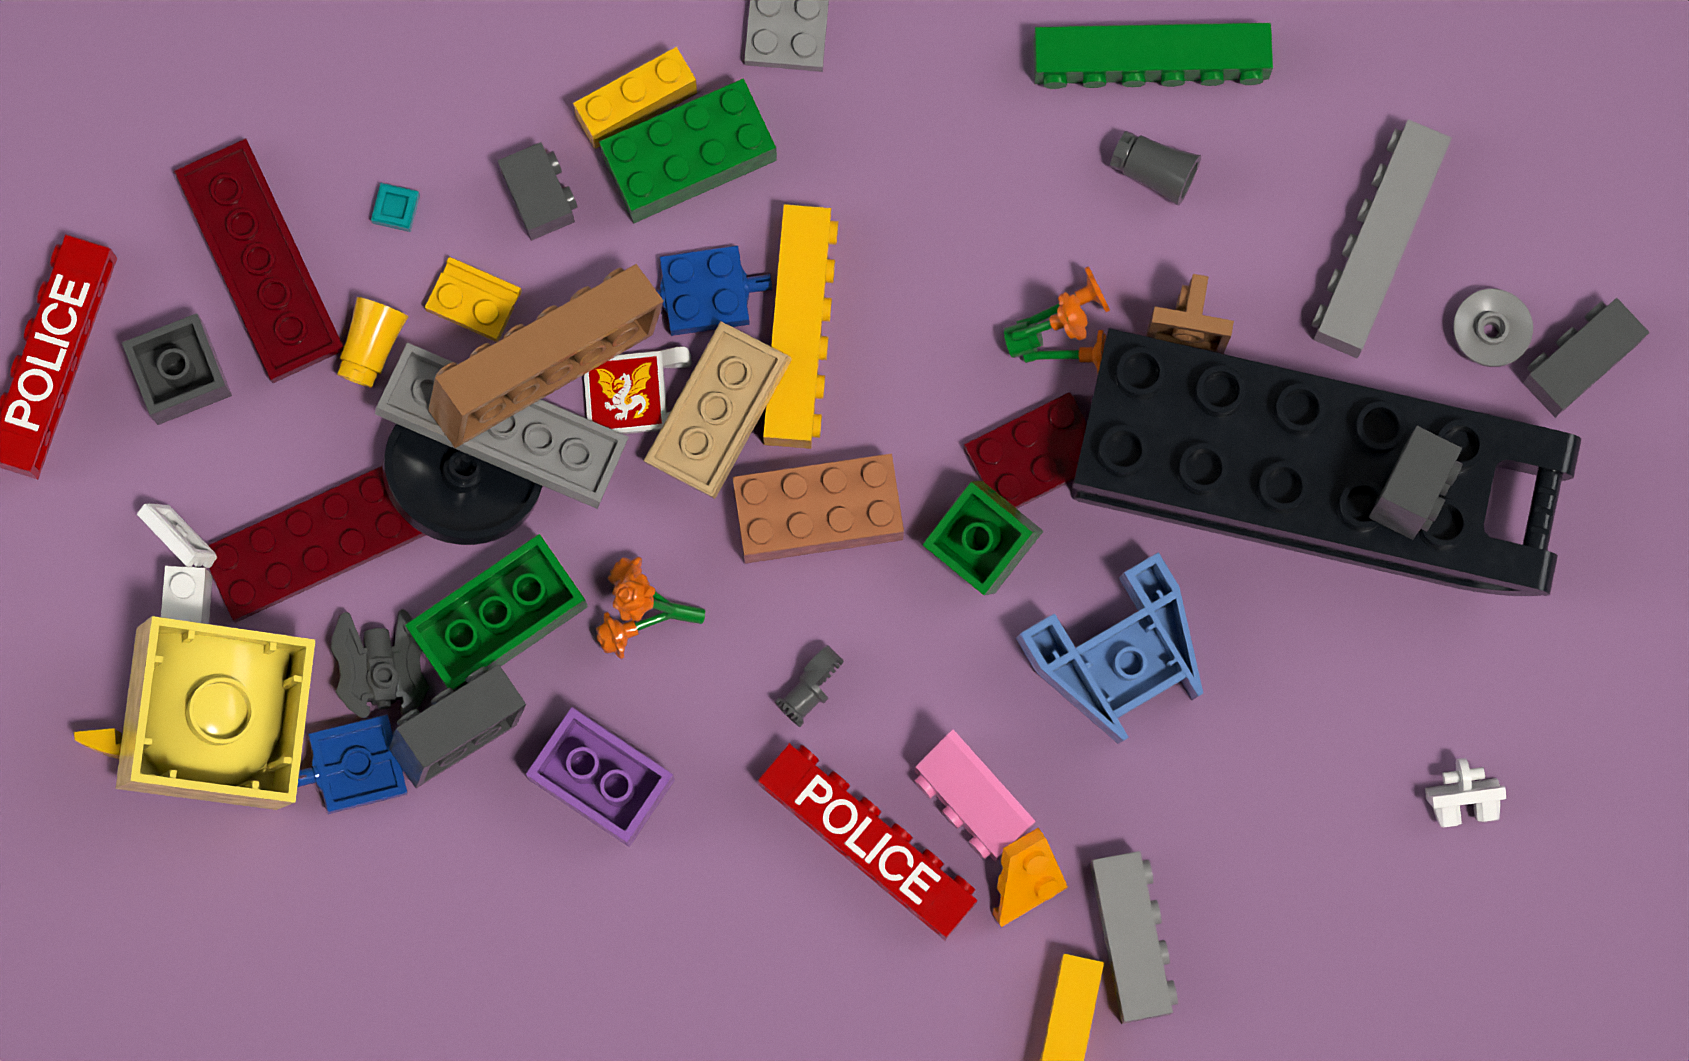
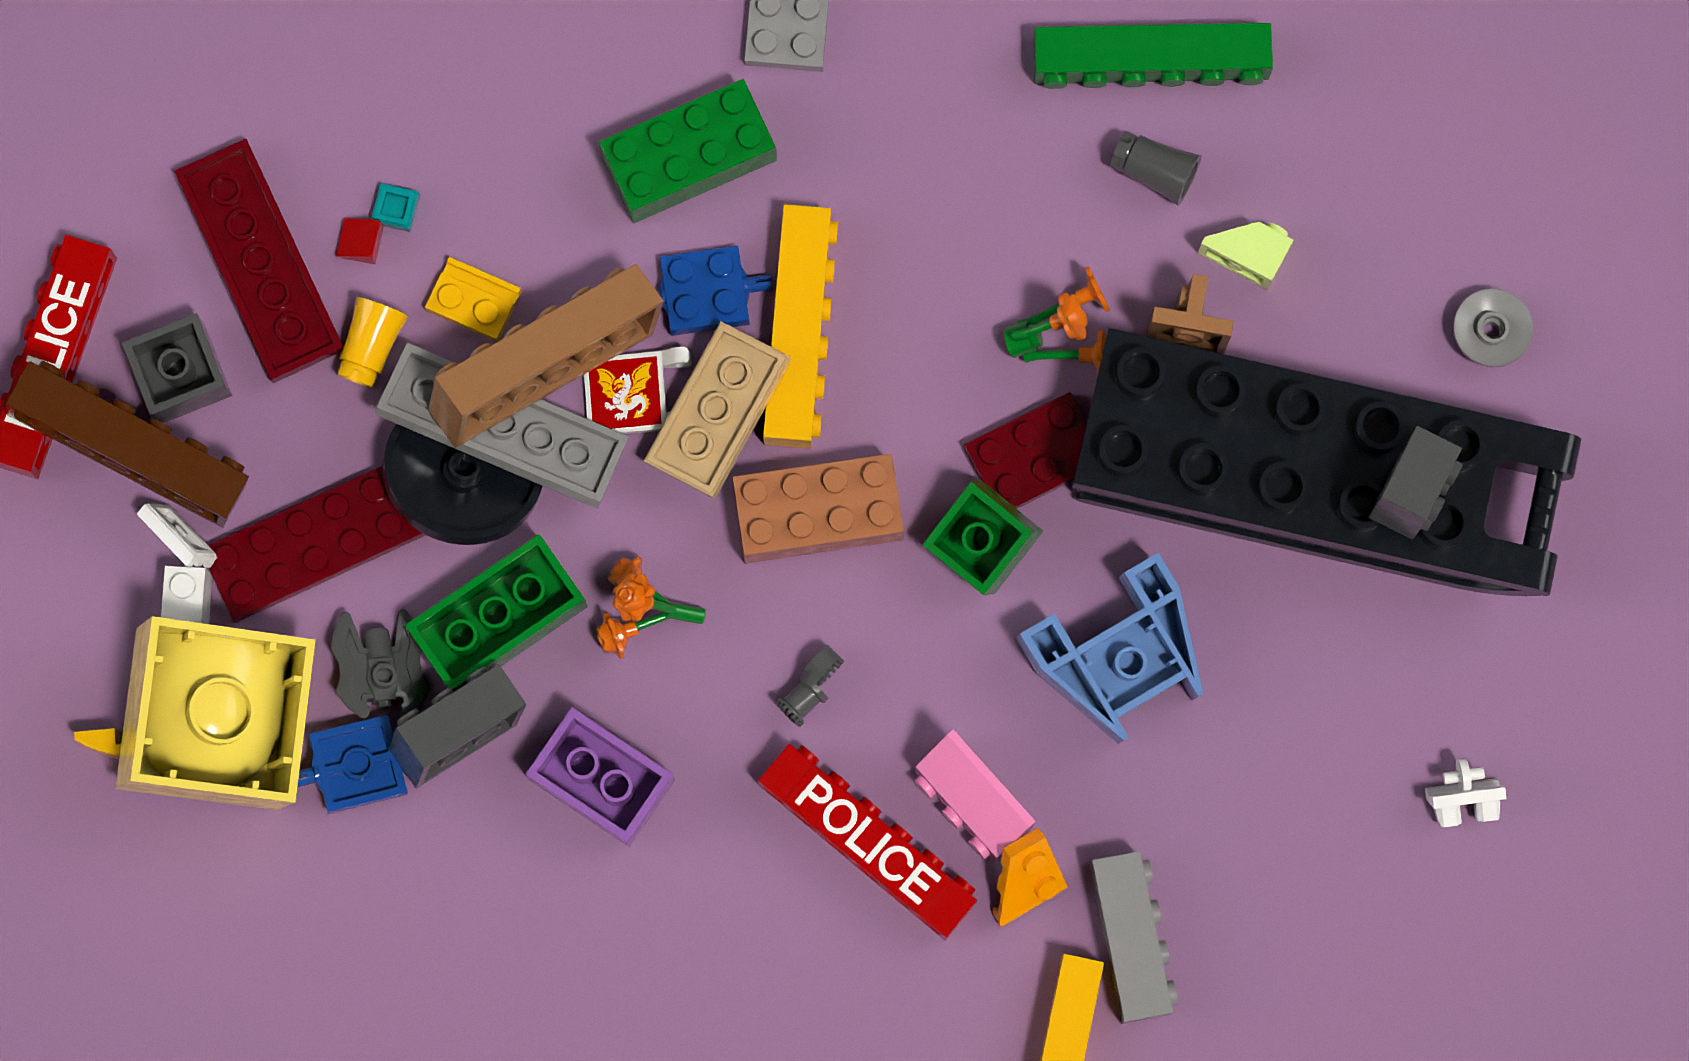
(127, 443): none -> reddish brown brick
(360, 240): none -> red slope
(537, 191): dark grey brick -> none
(636, 97): yellow brick -> none
(1249, 251): none -> yellowish green slope
(1382, 238): light grey brick -> none
(1584, 355): dark grey brick -> none

